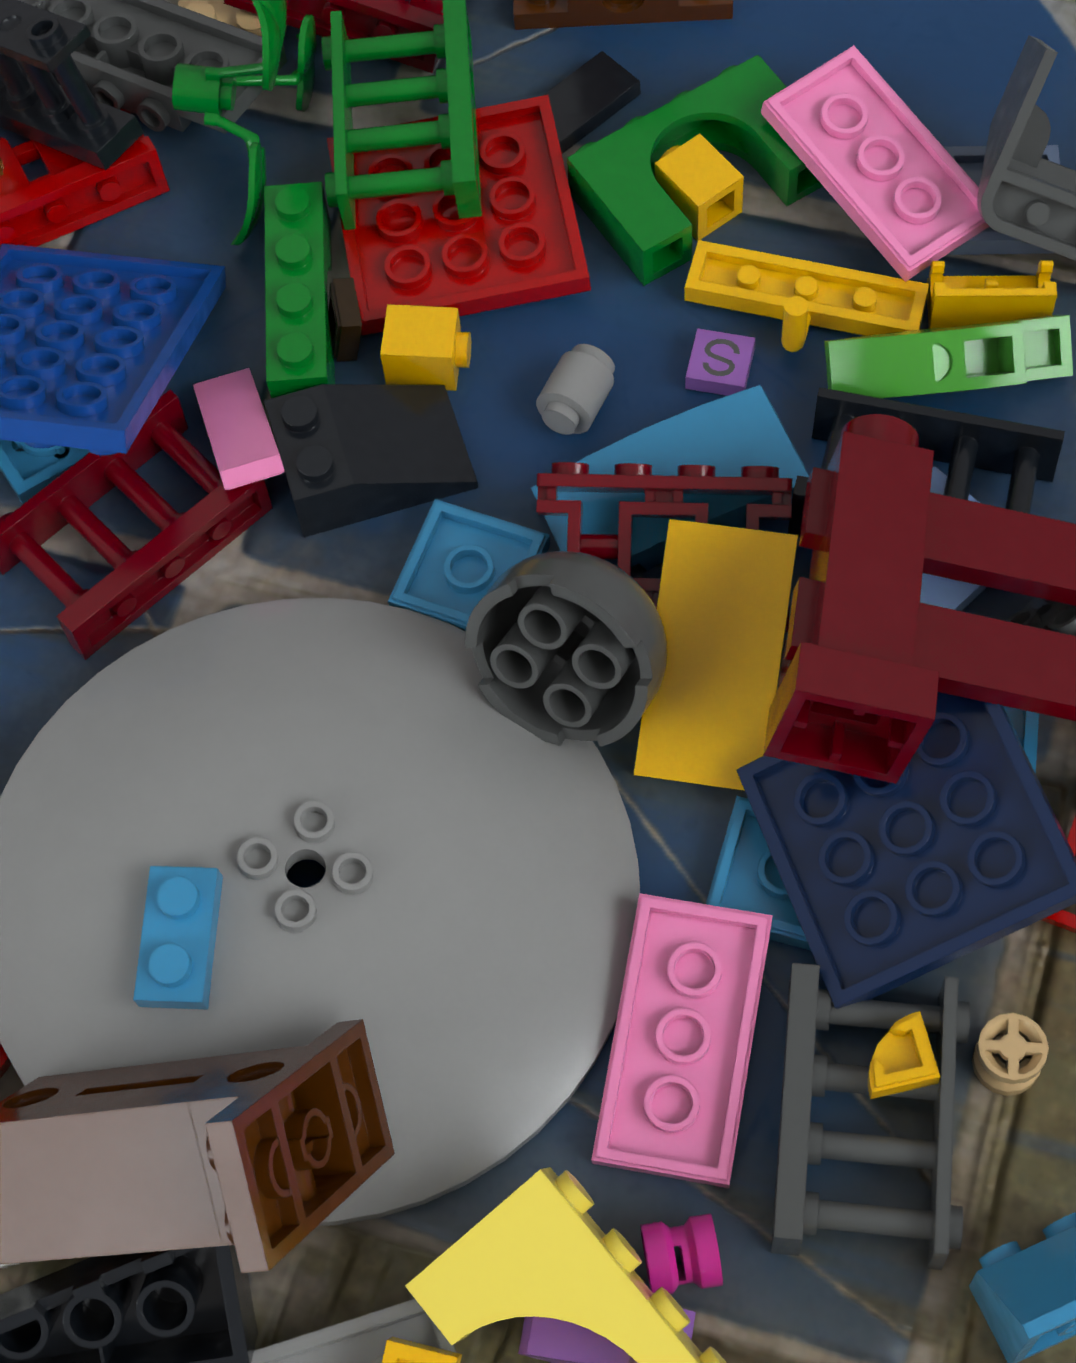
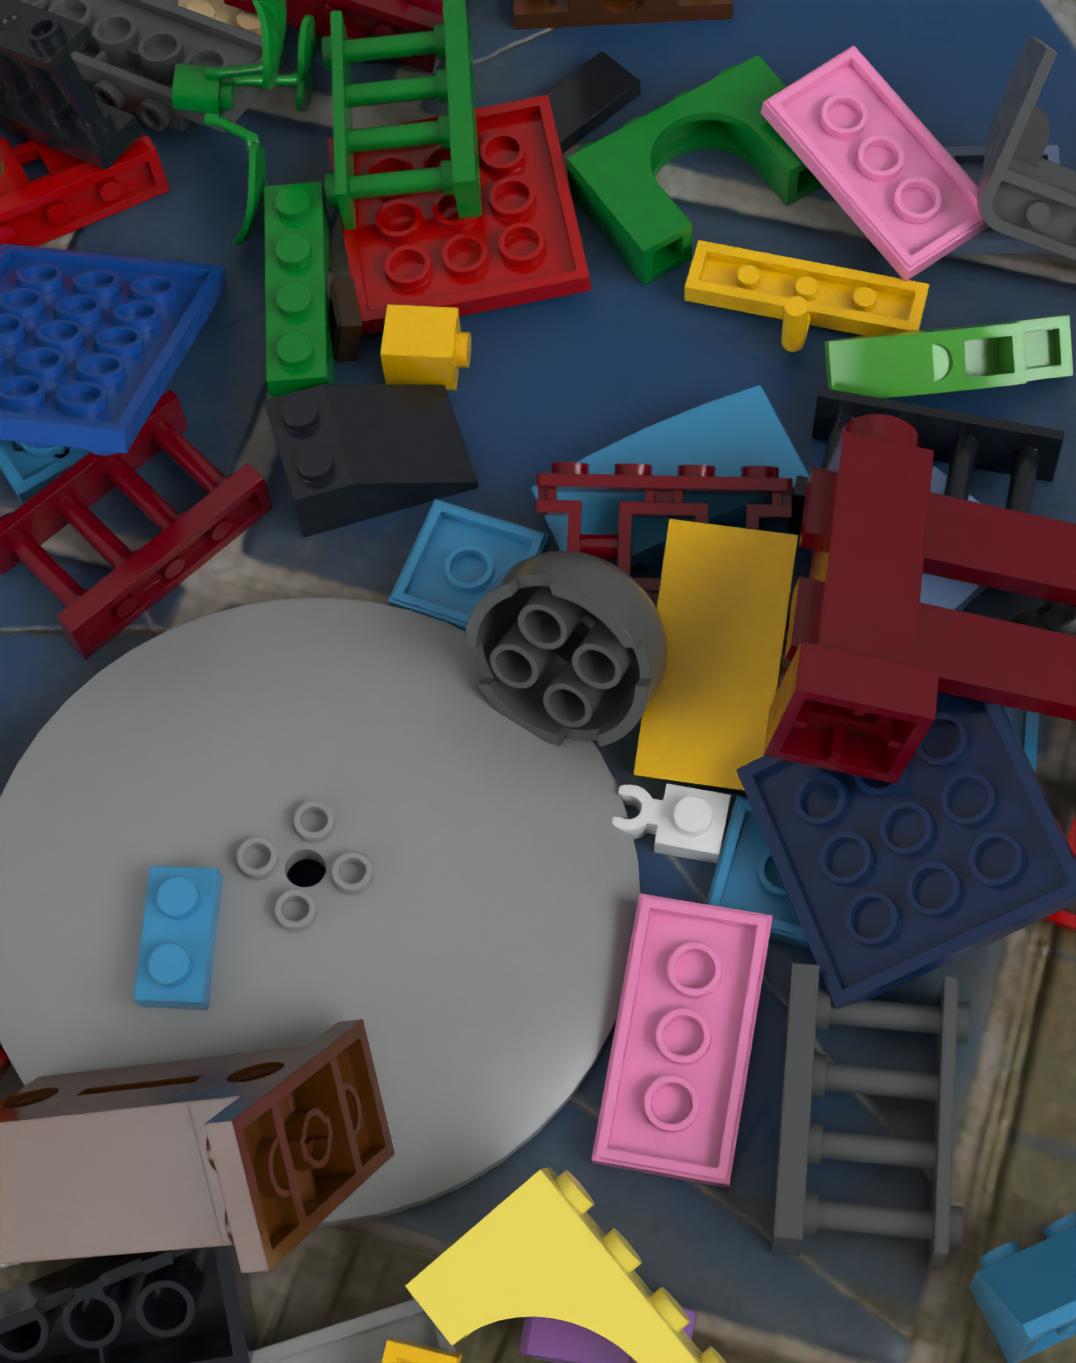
(238, 429): bright pink tile -> none
(576, 389): light grey brick -> none
(685, 822): none -> white plate
(697, 1251): dark pink wheel -> none
(701, 184): yellow brick -> none
(719, 362): medium lavender tile -> none
(902, 1059): yellow tile -> none
(988, 299): yellow hinge -> none
(1014, 1039): tan wheel -> none

